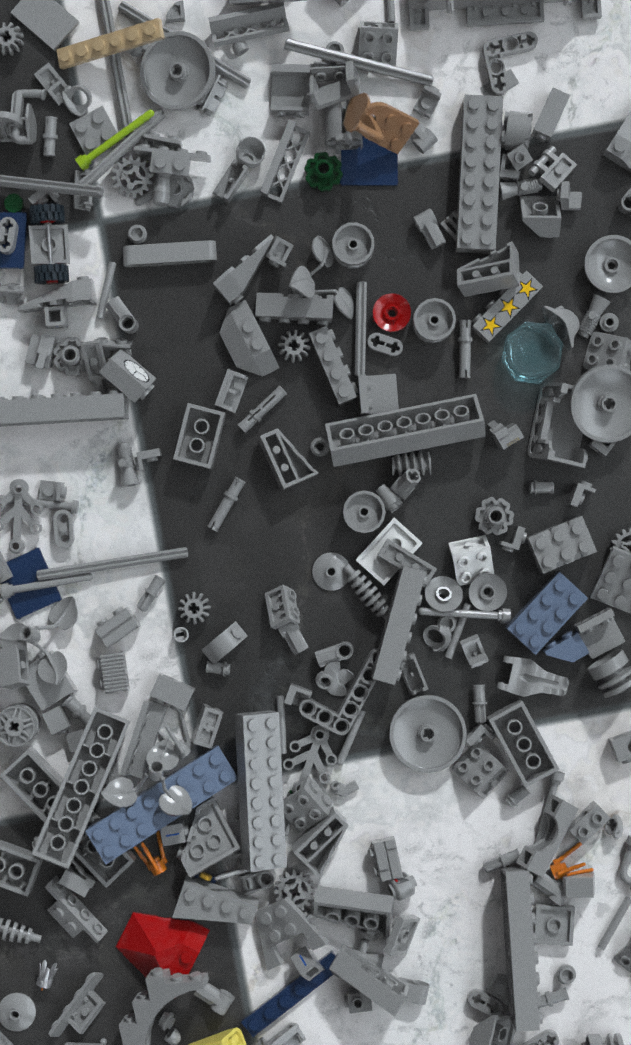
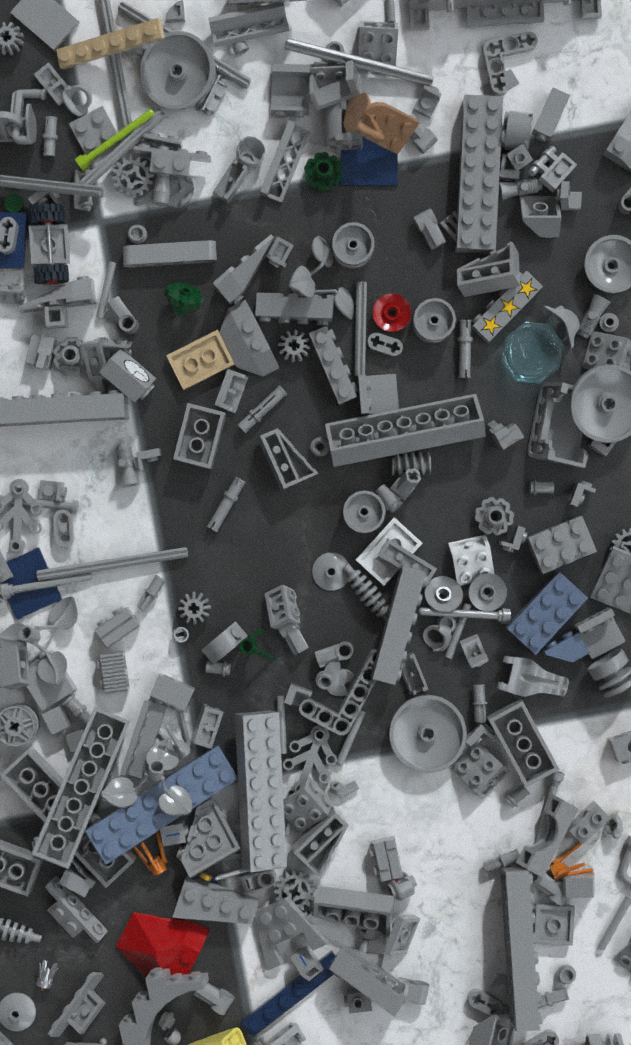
(183, 298): none -> dark green plant
(200, 360): none -> tan plate
(250, 645): none -> dark green plant

